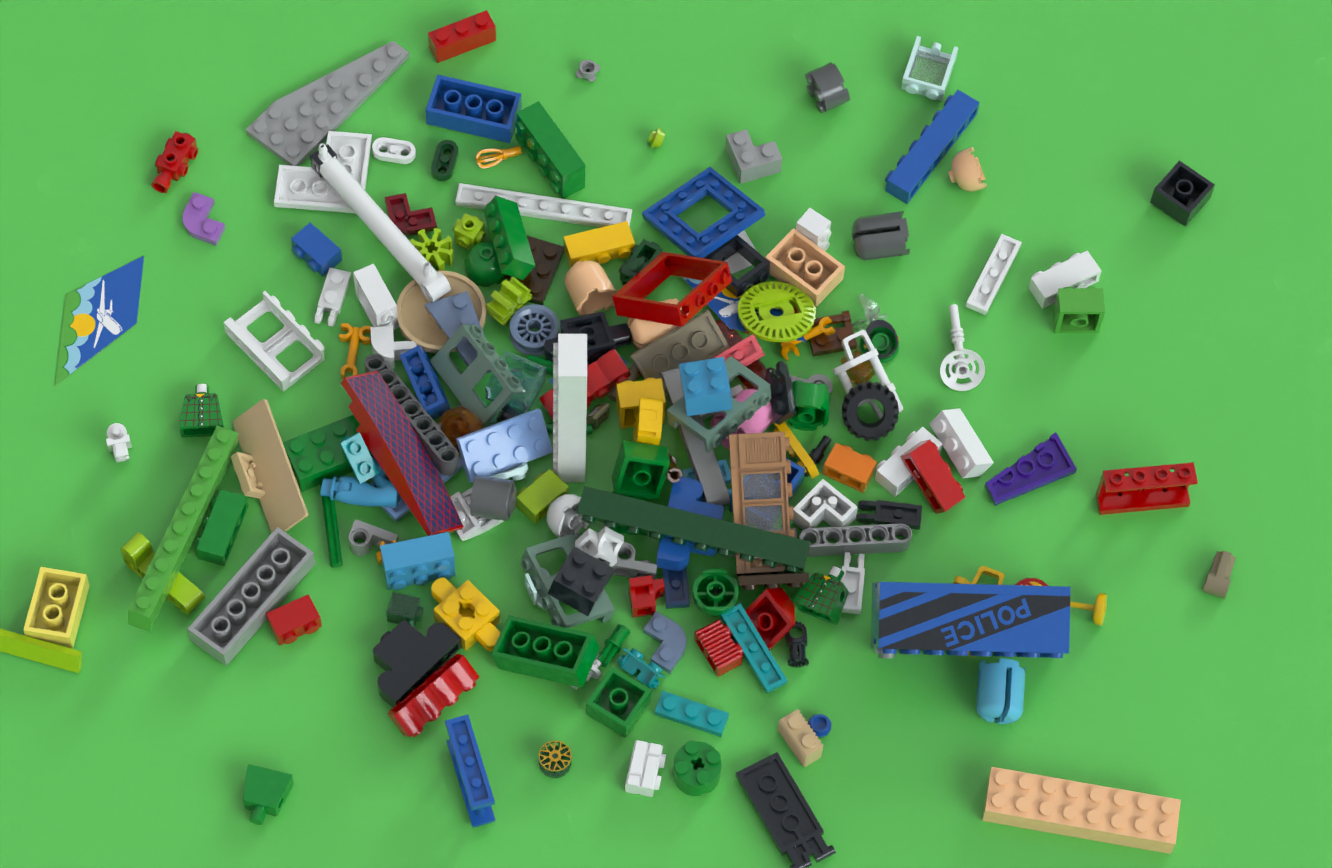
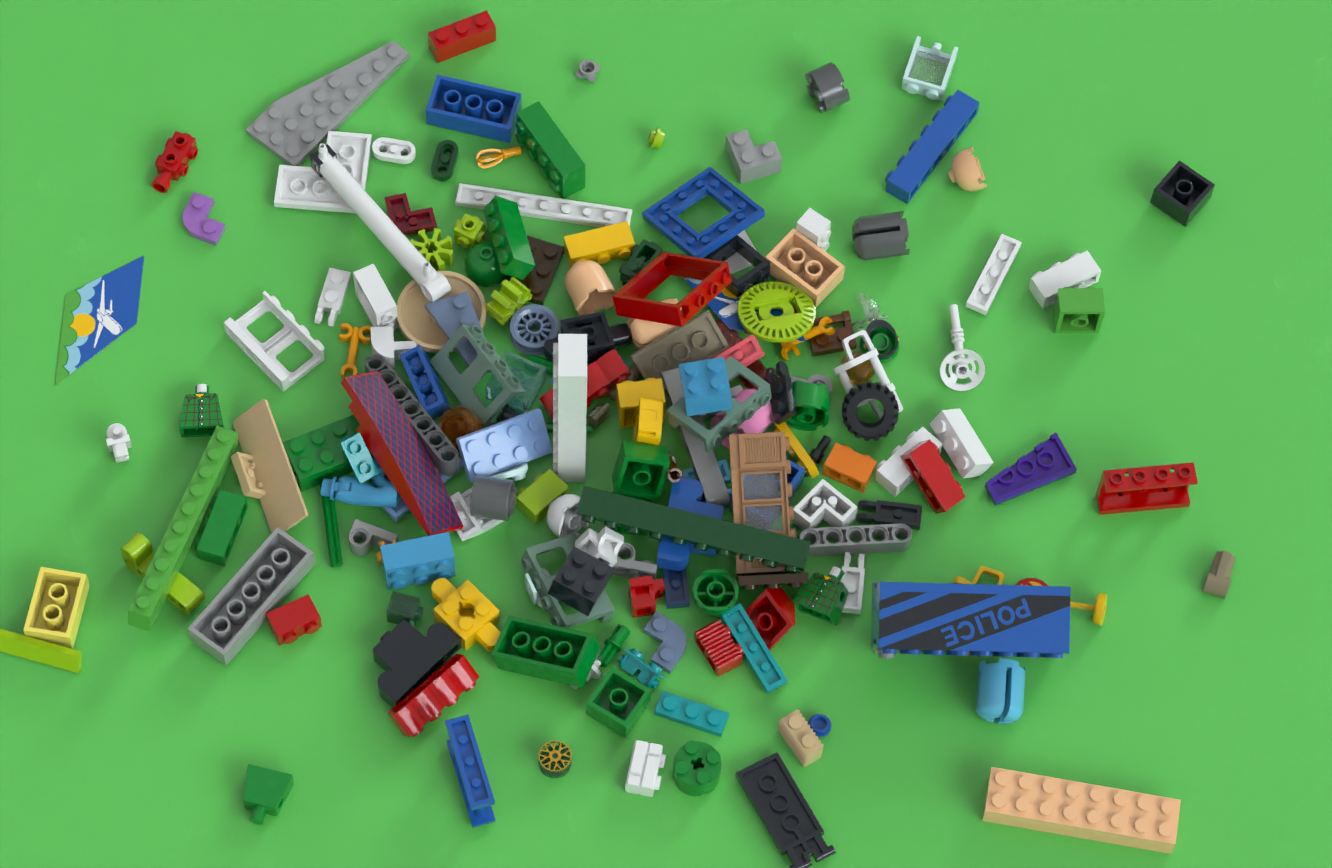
(316, 249): blue brick -> none
(799, 645): black connector -> none

